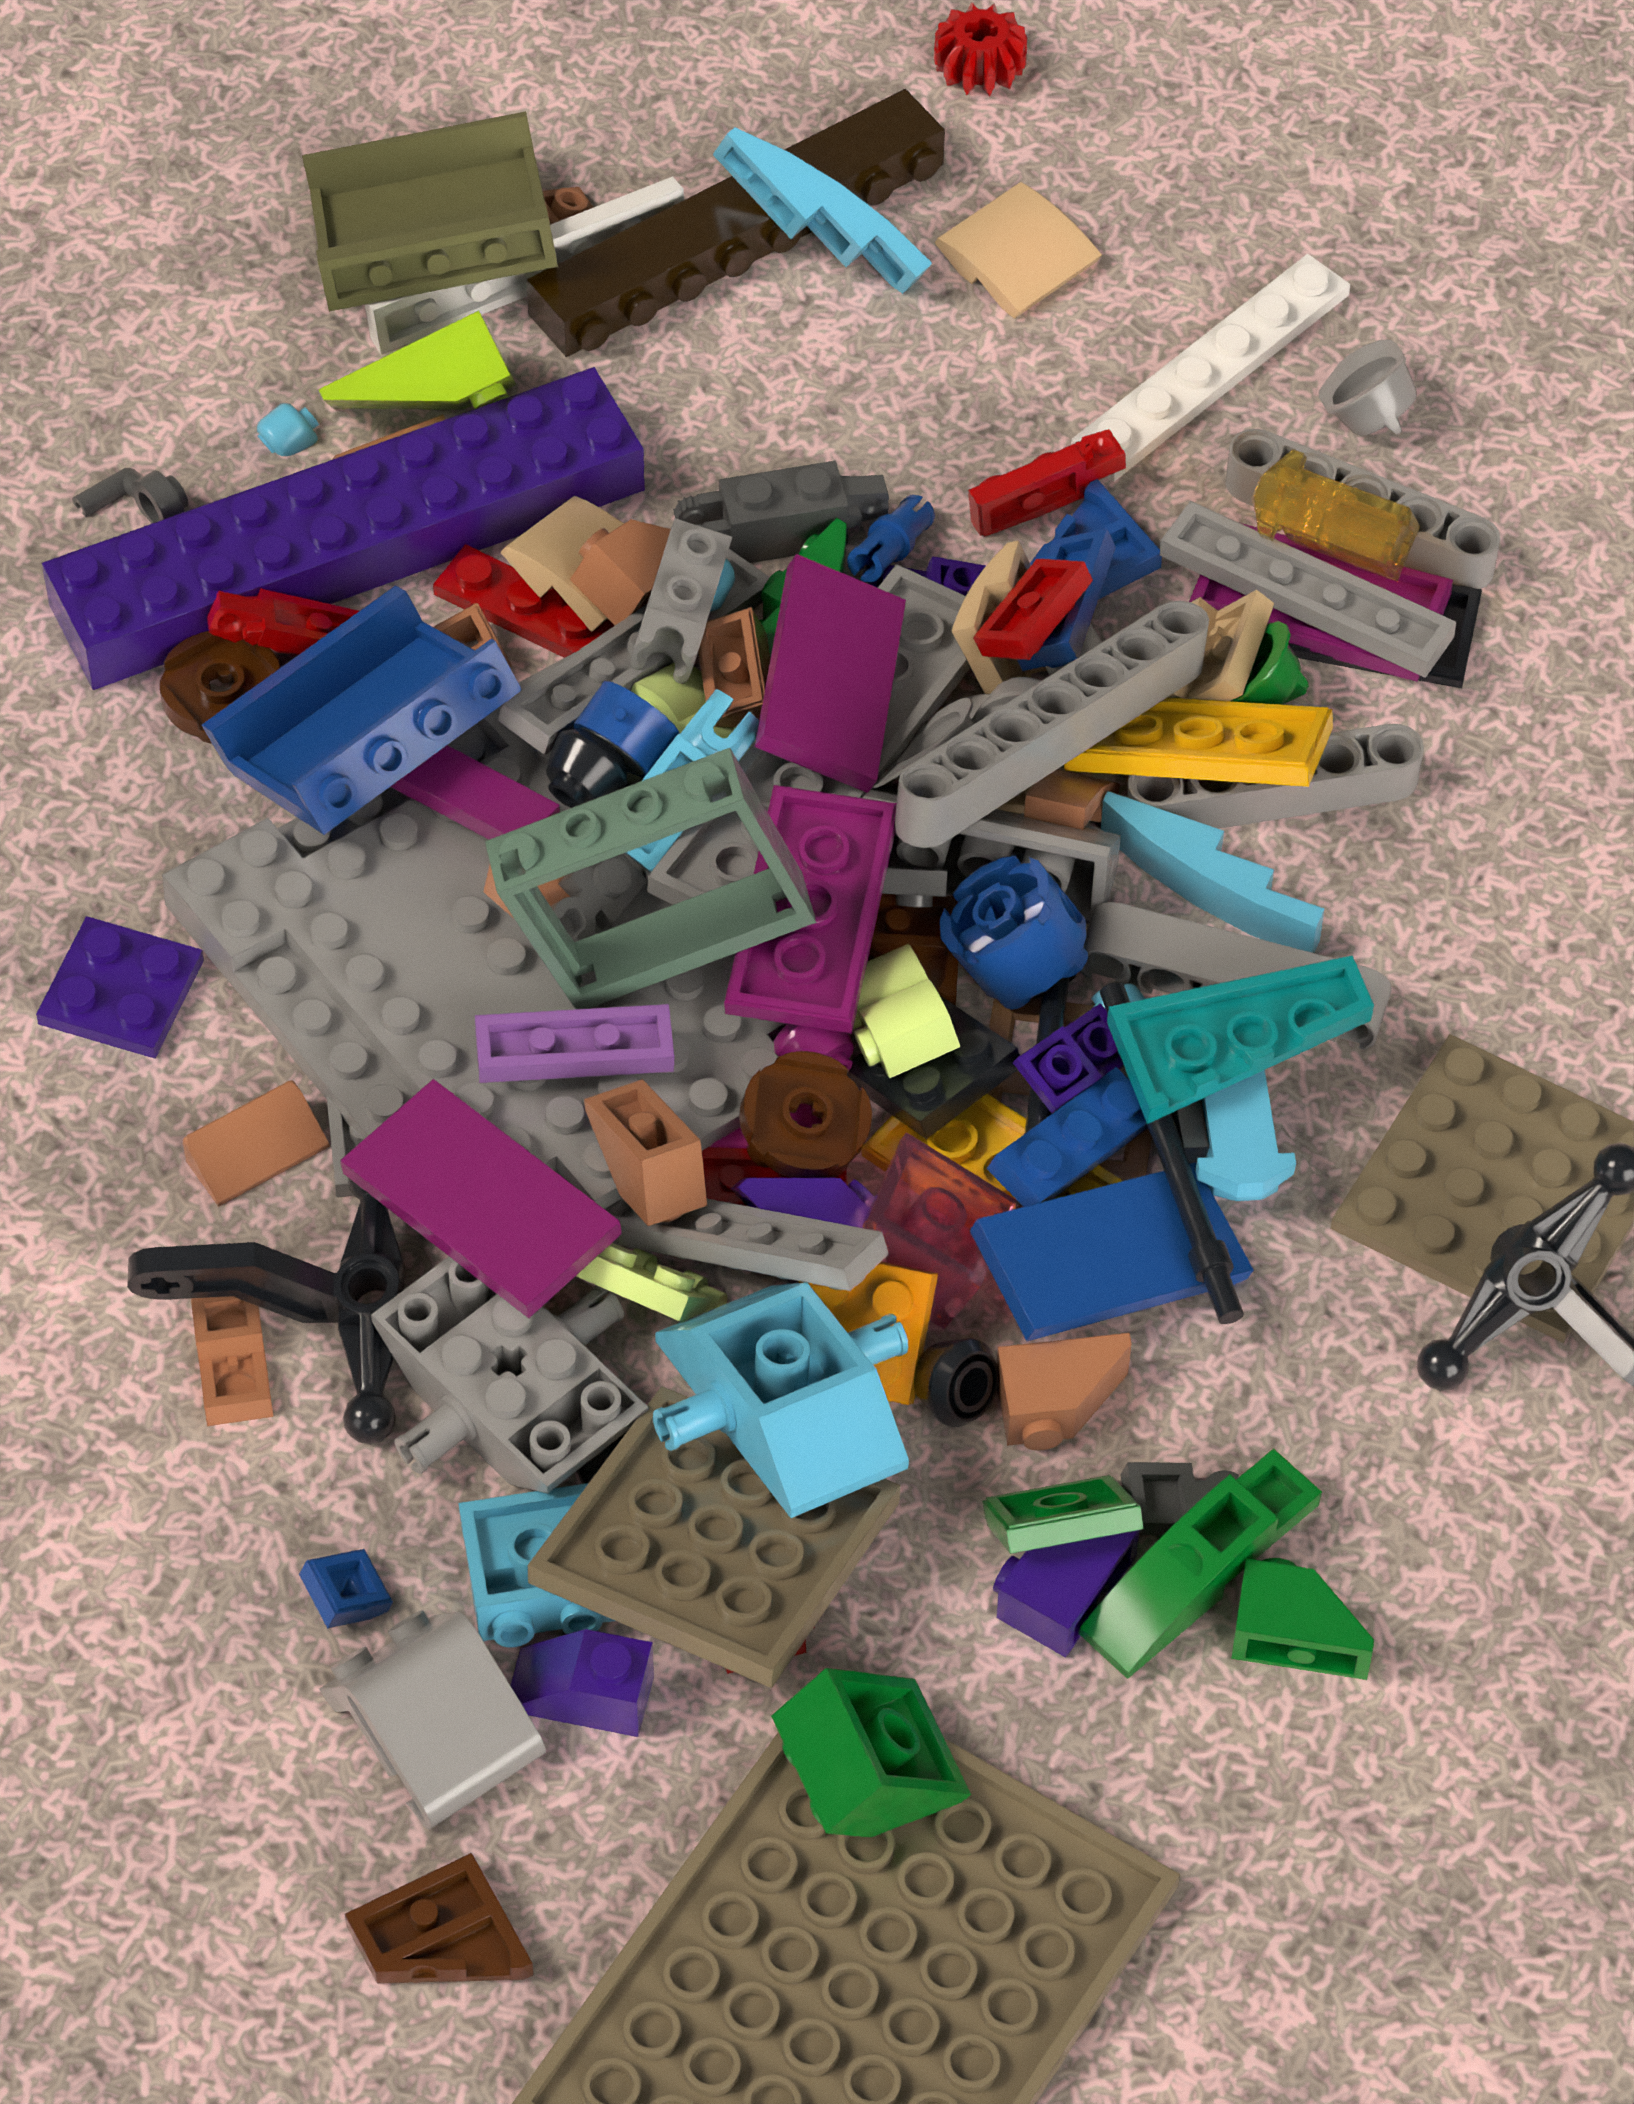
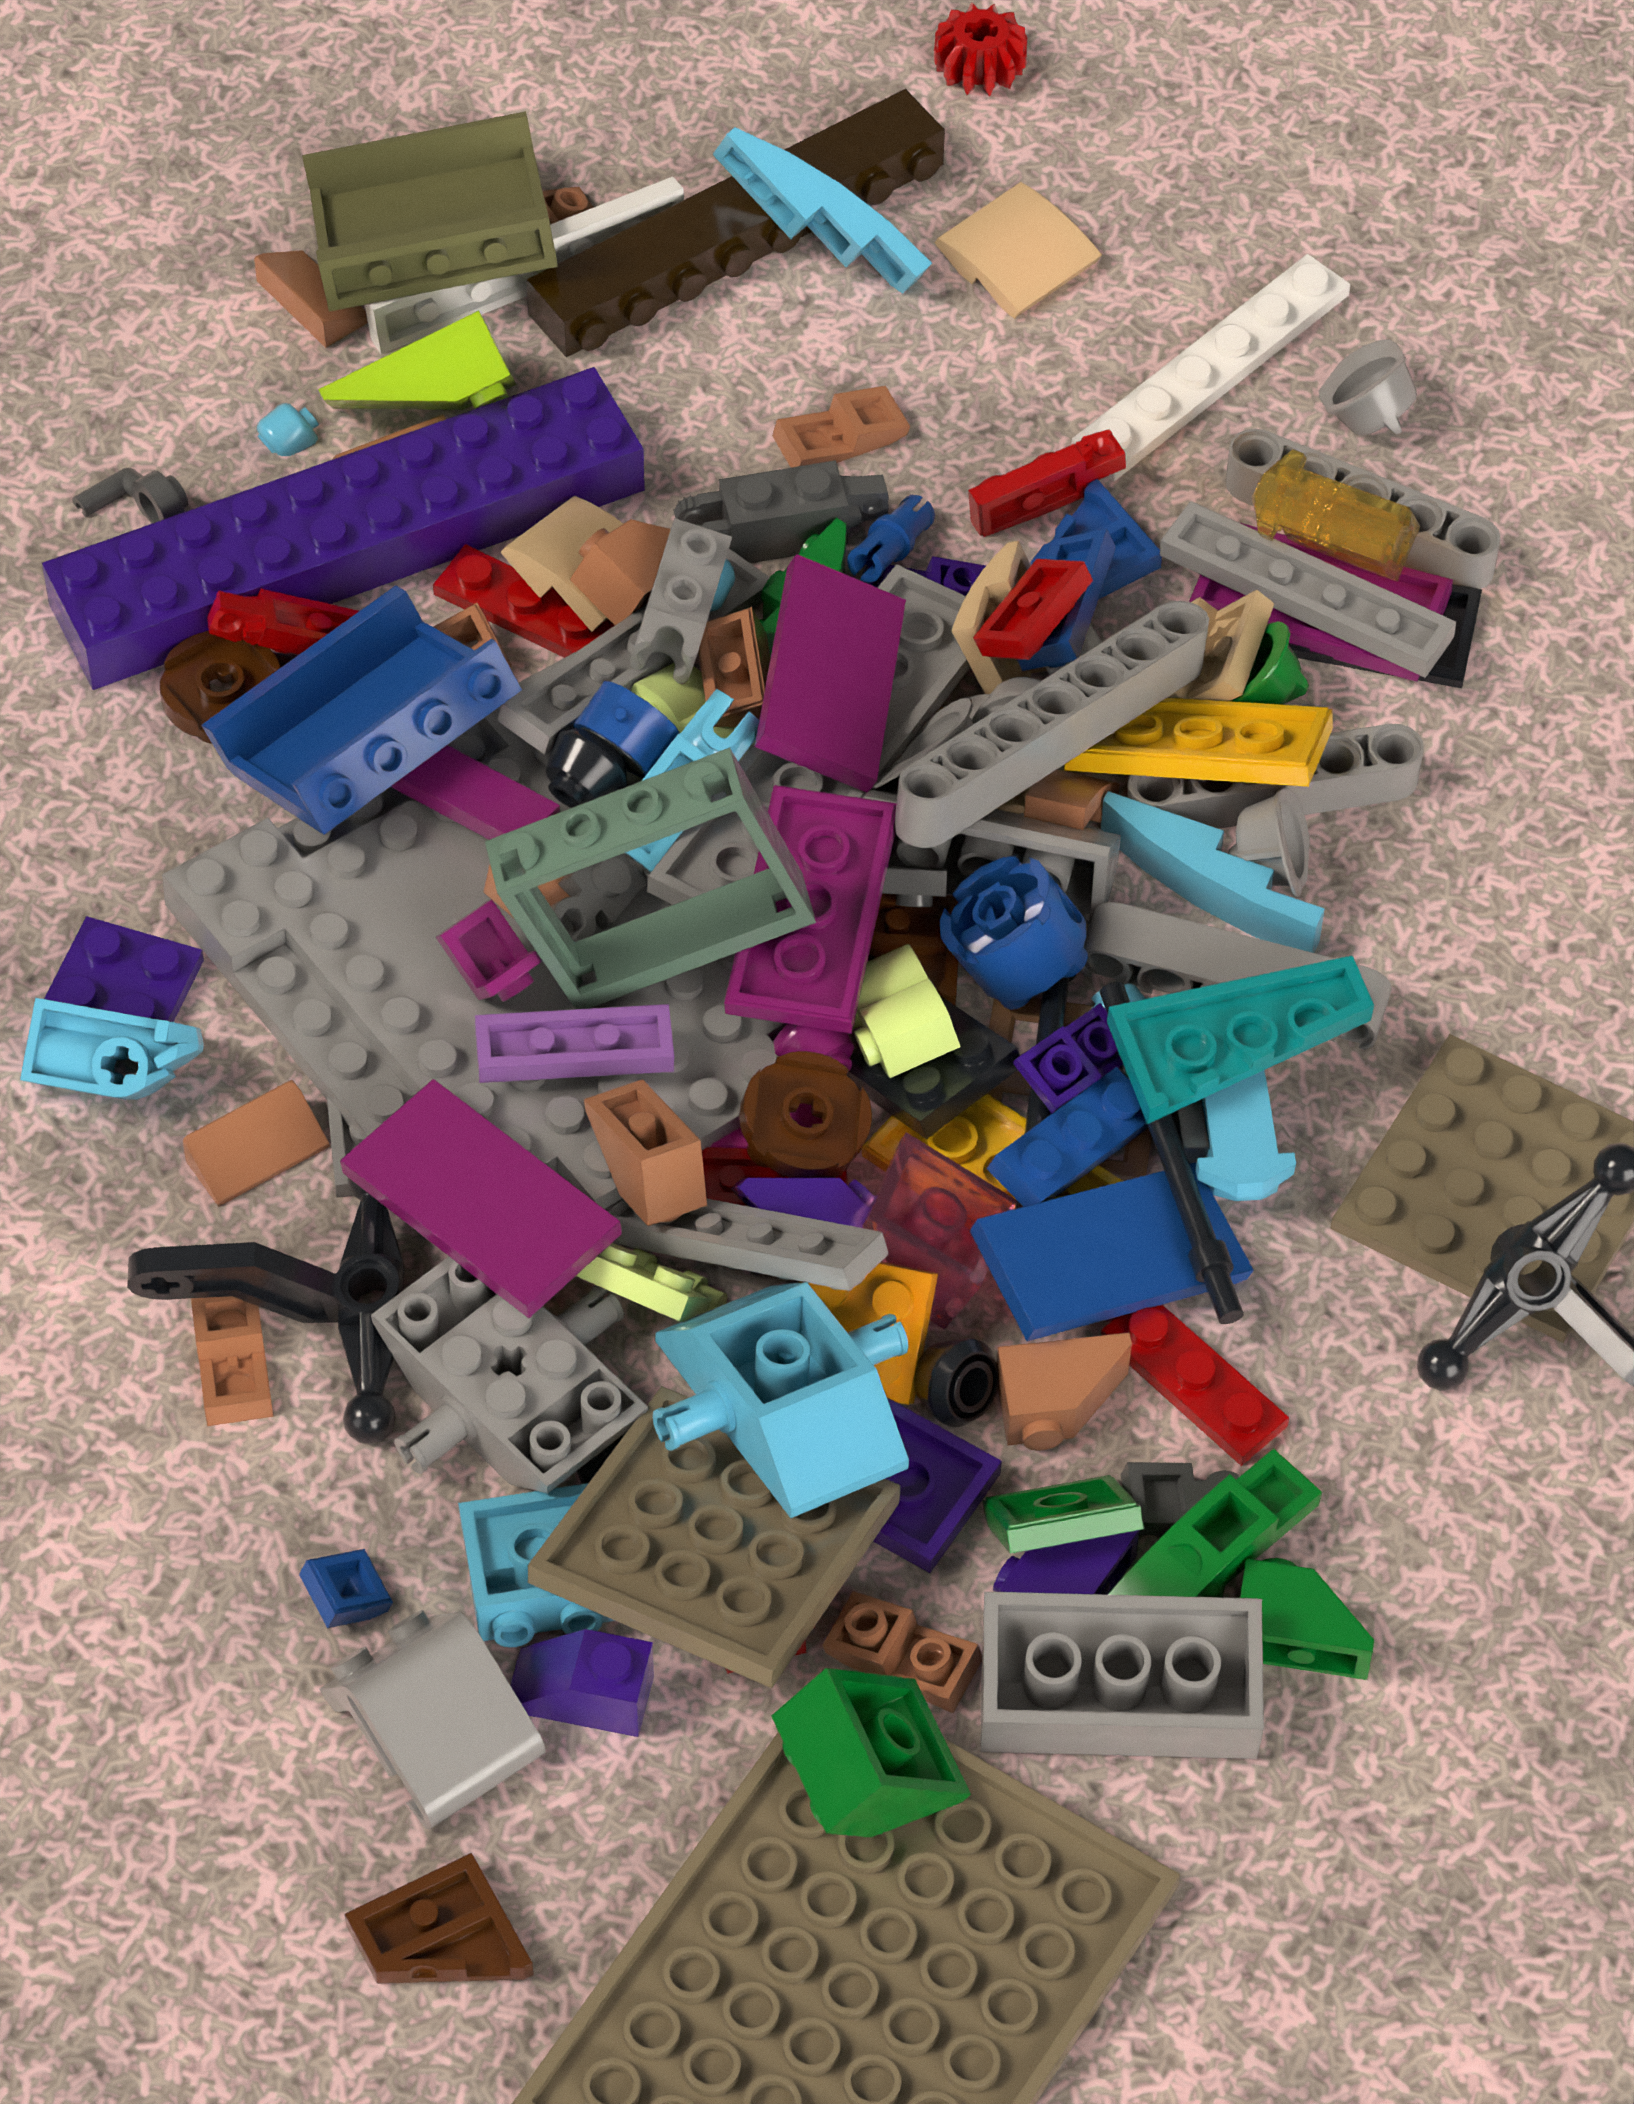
(80, 1046): none -> medium azure piece
(299, 288): none -> nougat slope
(489, 953): none -> magenta bracket
(852, 426): none -> nougat slope
(888, 1641): none -> nougat slope
(936, 1491): none -> dark purple plate
(1122, 1675): none -> light grey slope
(1199, 1382): none -> red plate
(1277, 838): none -> light grey piece

